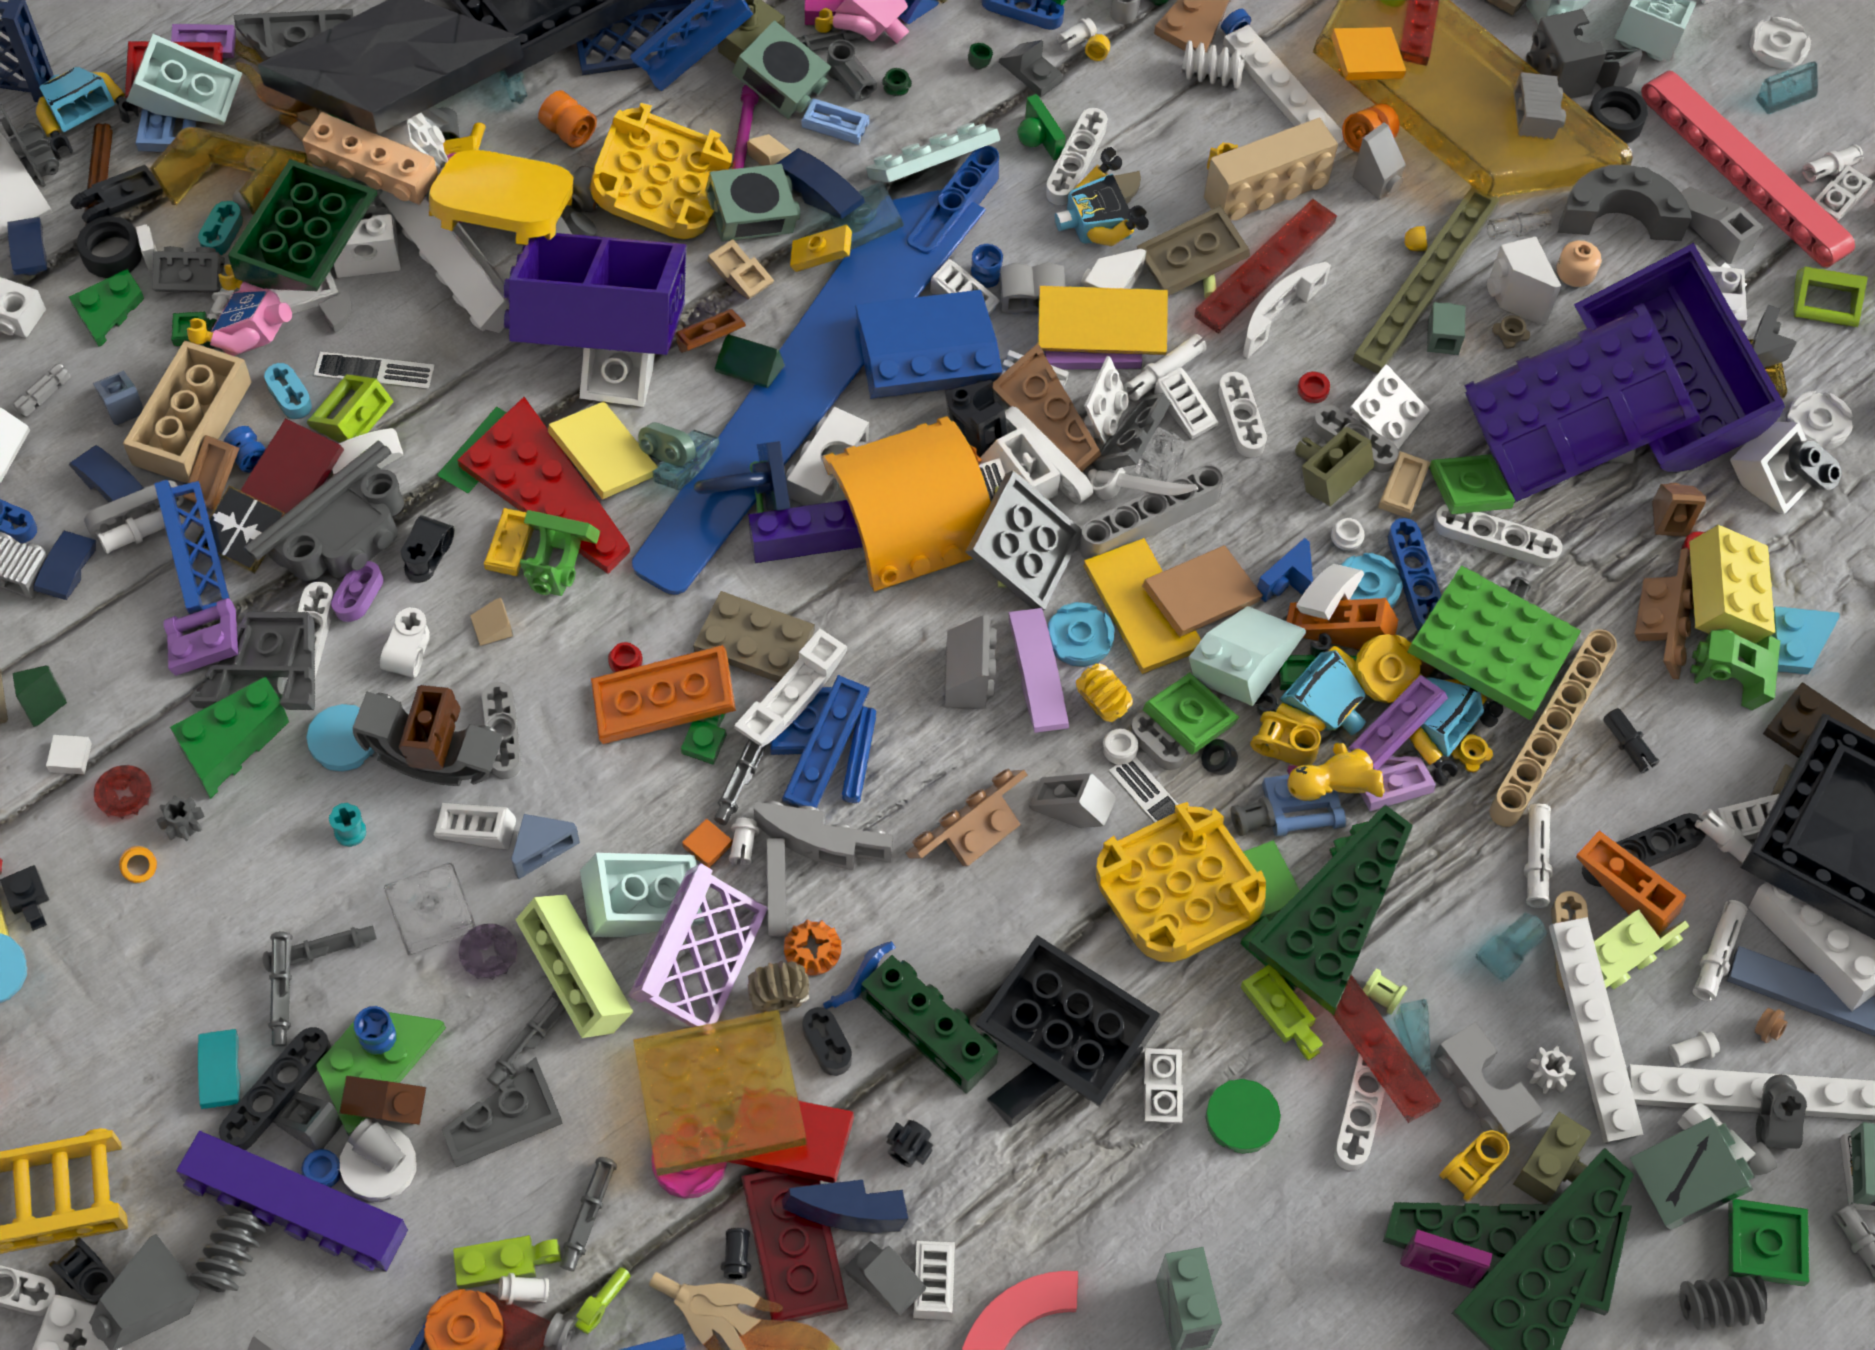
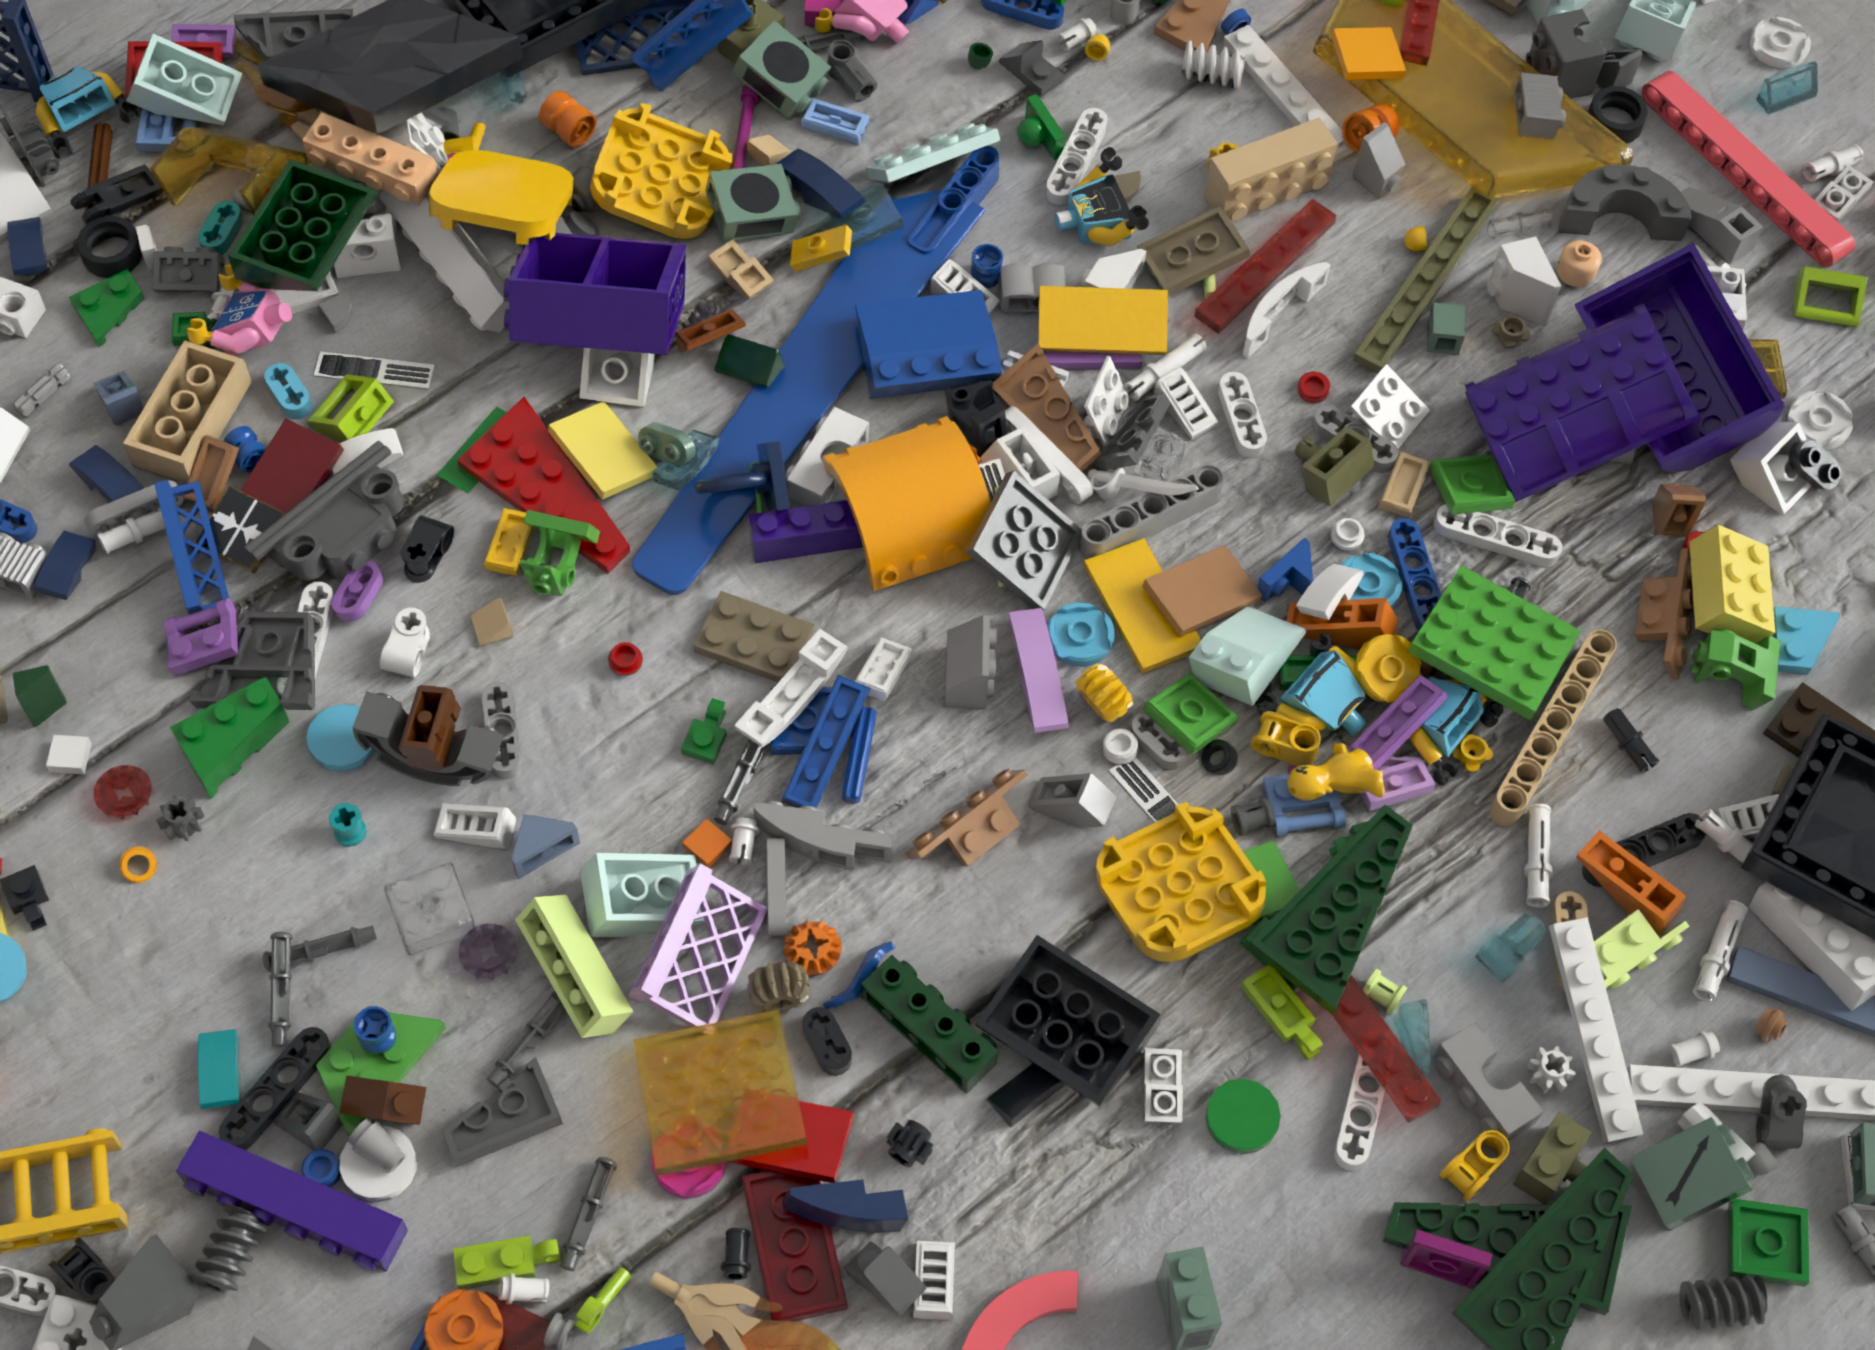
(663, 694): orange tile -> none
(884, 668): none -> white plate
(896, 82): dark green plate -> none
(1767, 343): dark grey slope -> none

